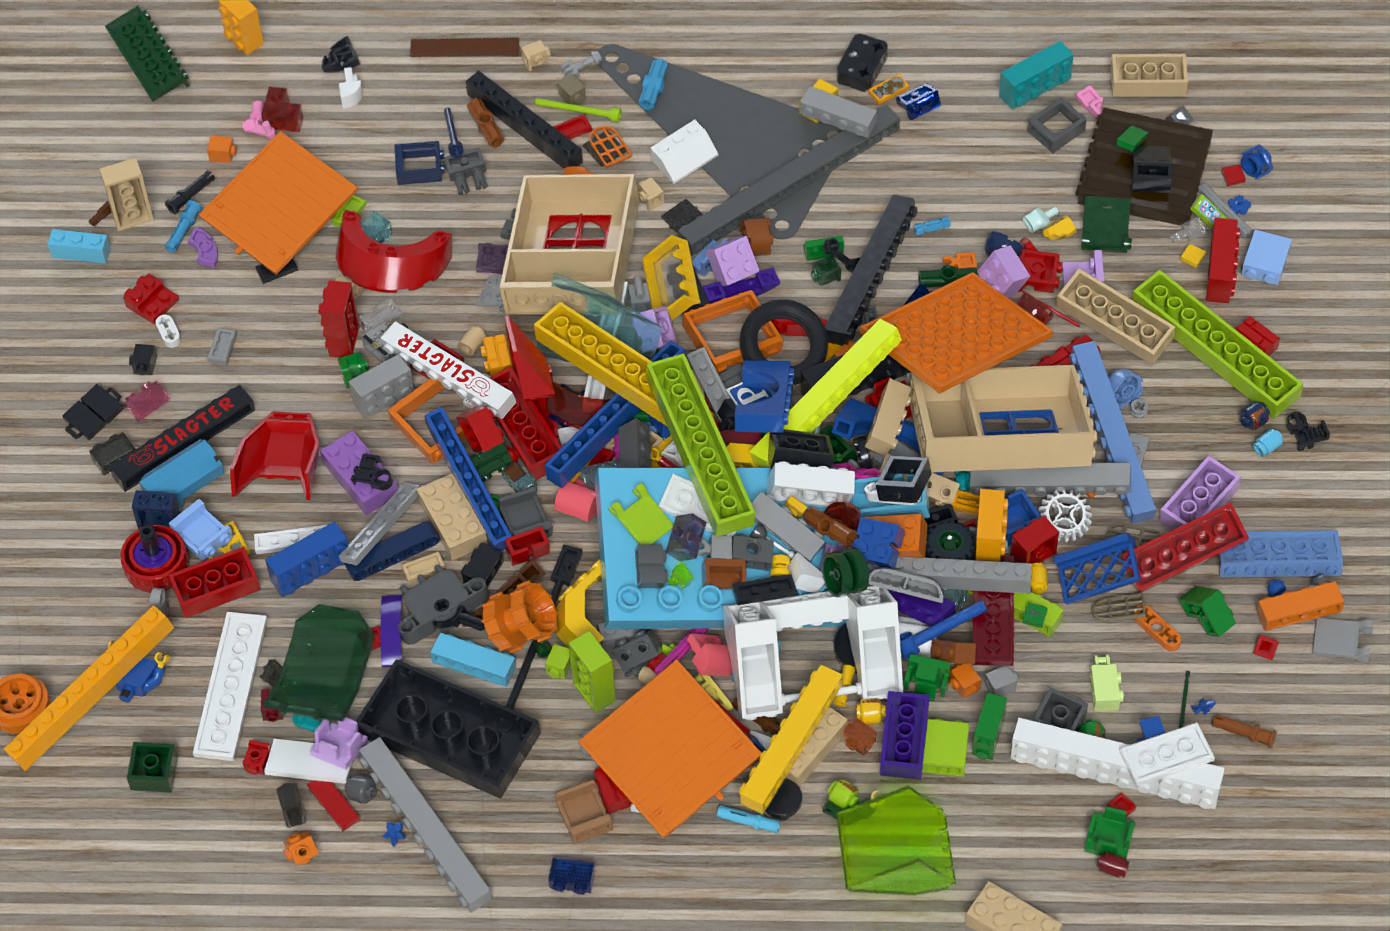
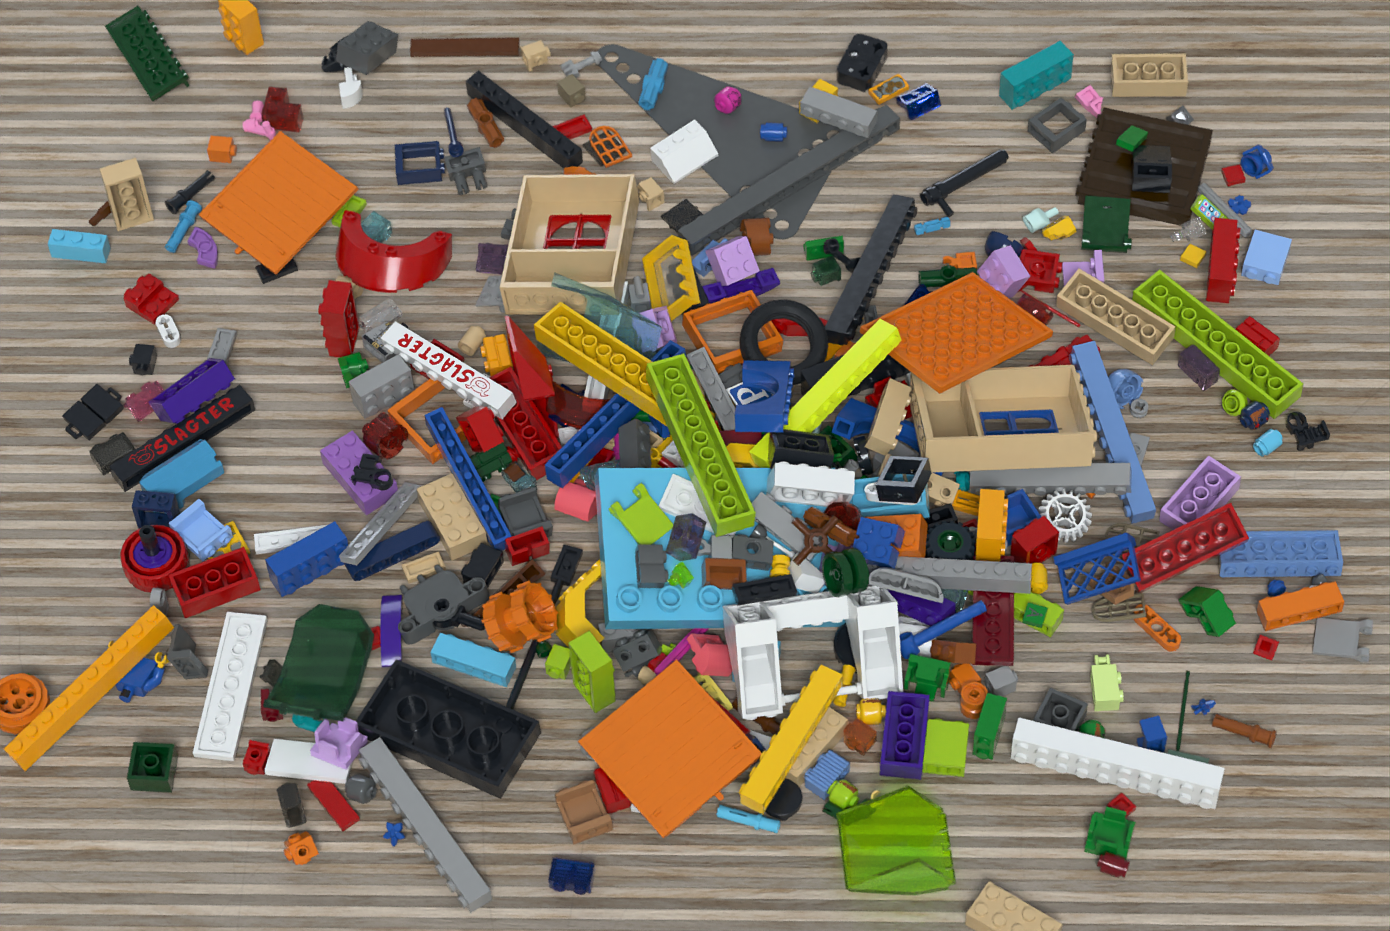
(182, 655): none -> dark grey bracket
(192, 390): none -> dark purple brick
(278, 447): red windscreen -> none
(367, 47): none -> dark grey brick
(384, 436): none -> clear red brick
(612, 114): lime piece -> none
(727, 100): none -> dark pink head
(727, 415): black bracket -> none
(773, 131): none -> blue brick
(796, 507): yellow tile -> none
(808, 538): none -> reddish brown bar
(827, 770): none -> medium blue brick
(860, 473): dark pink brick -> none
(940, 190): none -> black cylinder
(972, 699): none -> orange wheel
(1117, 595): none -> medium nougat bracket
(1166, 754): white tile -> none
(1198, 367): none -> clear purple brick
(1234, 402): none -> lime cone

